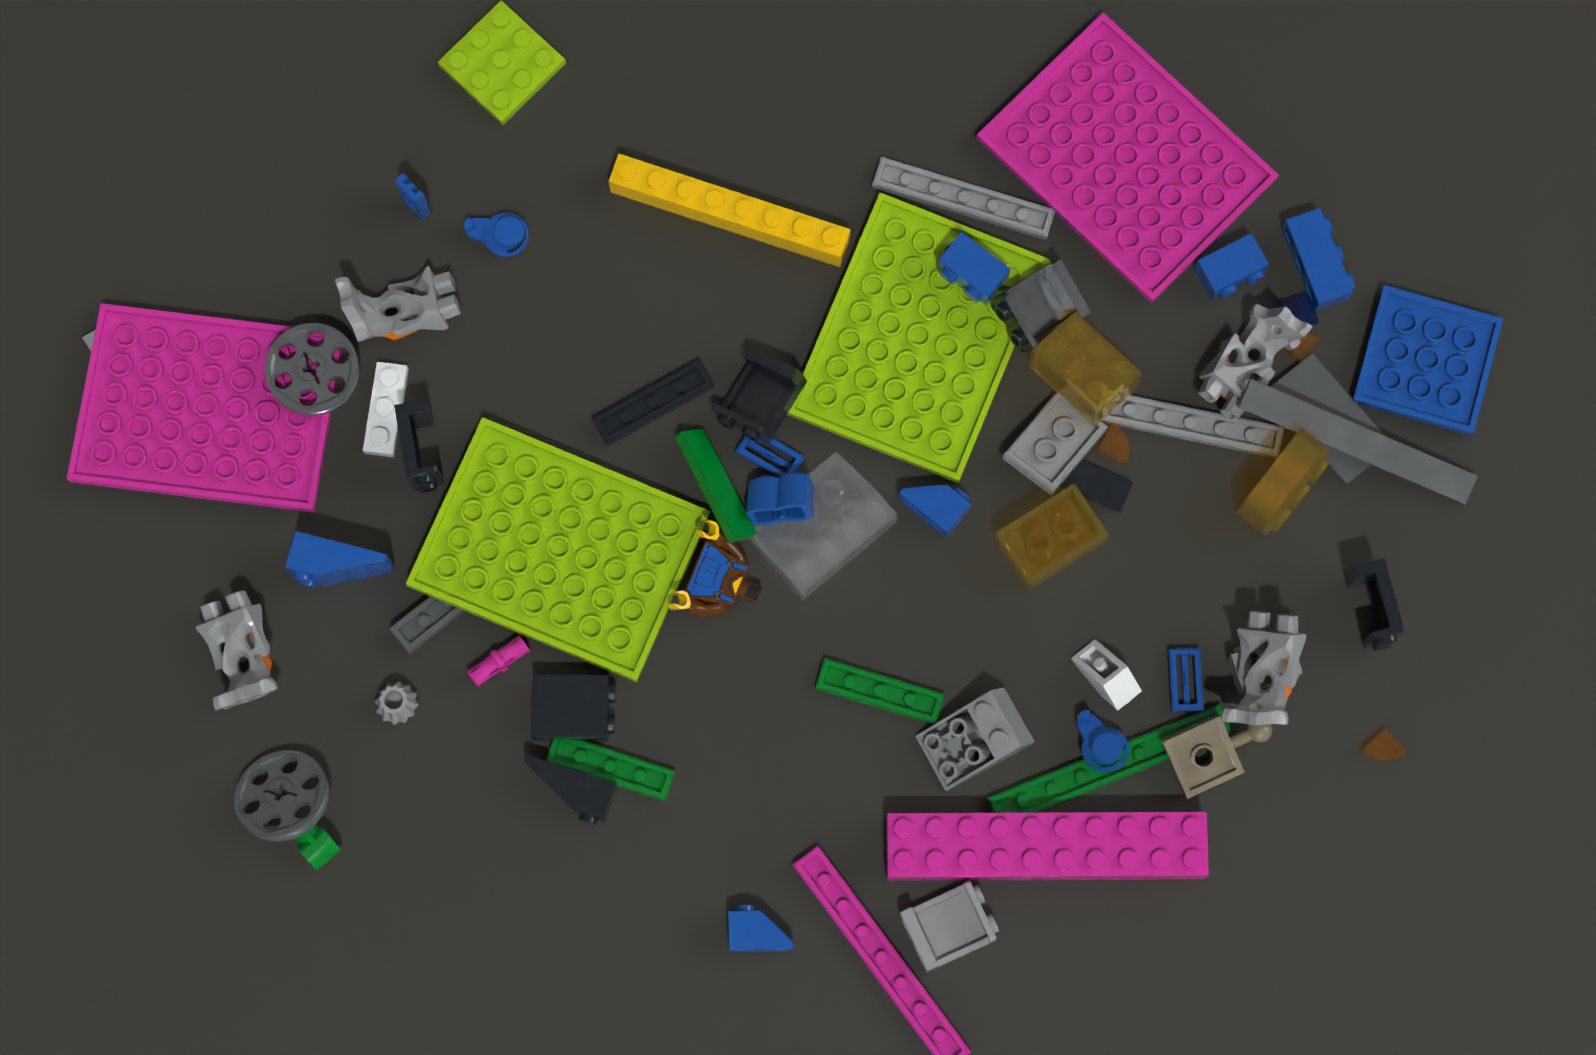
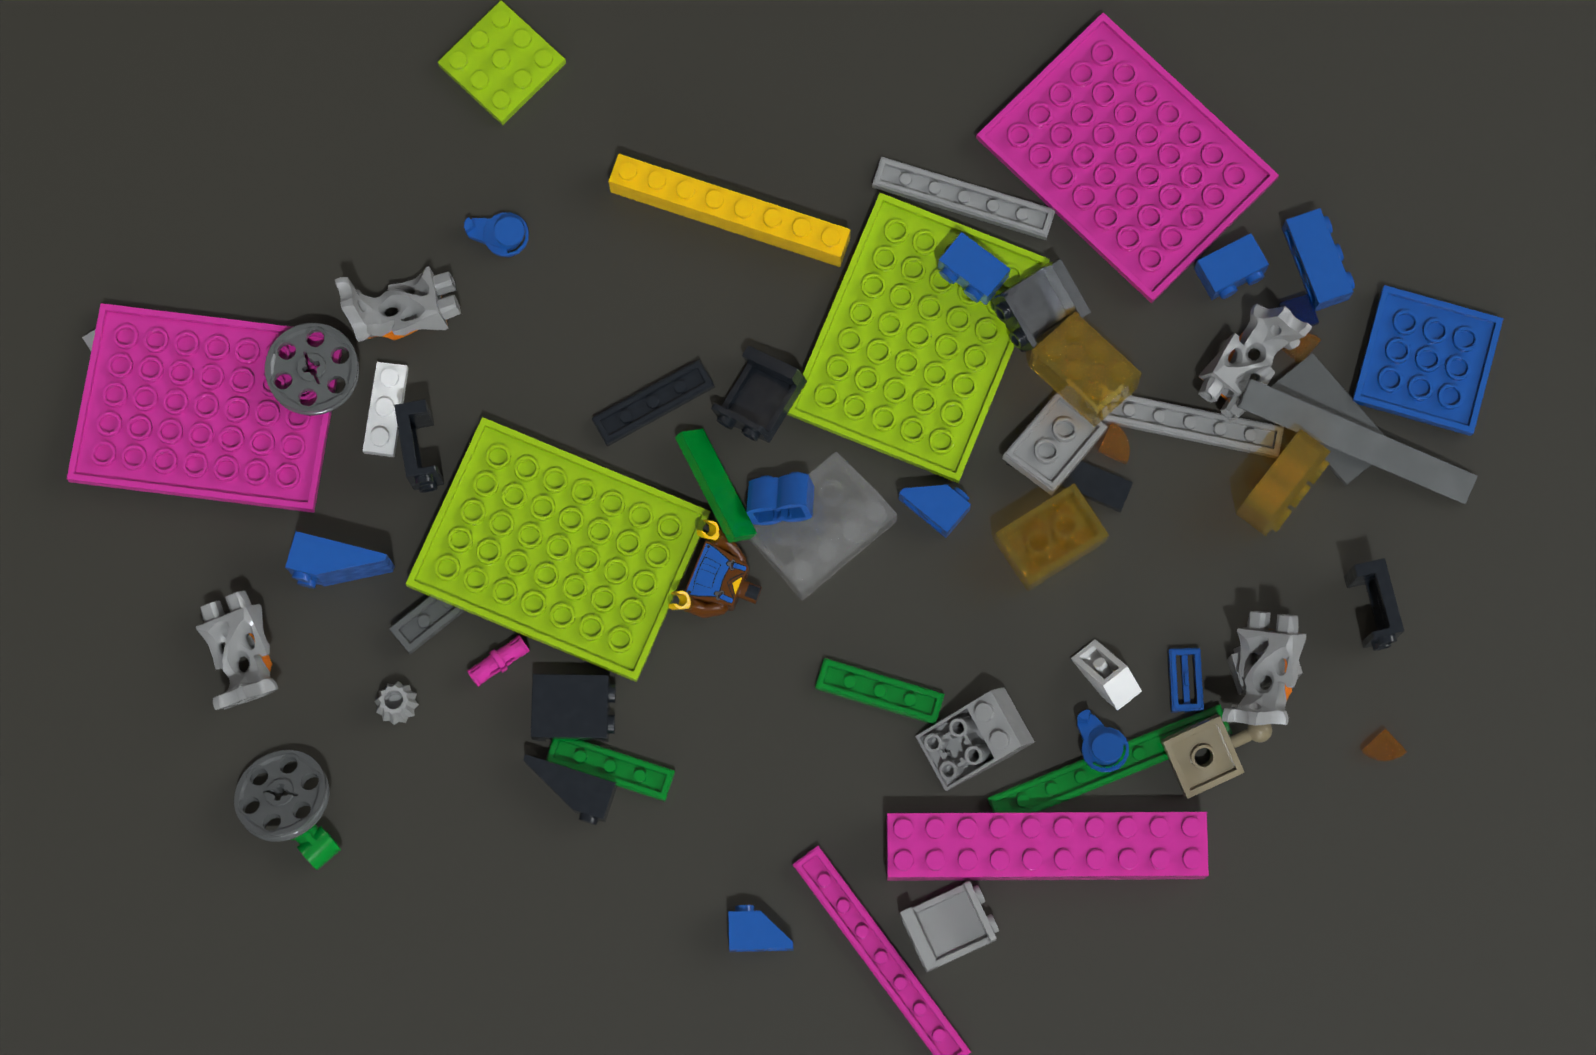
(412, 197): blue tile -> none
(763, 464): blue tile -> none

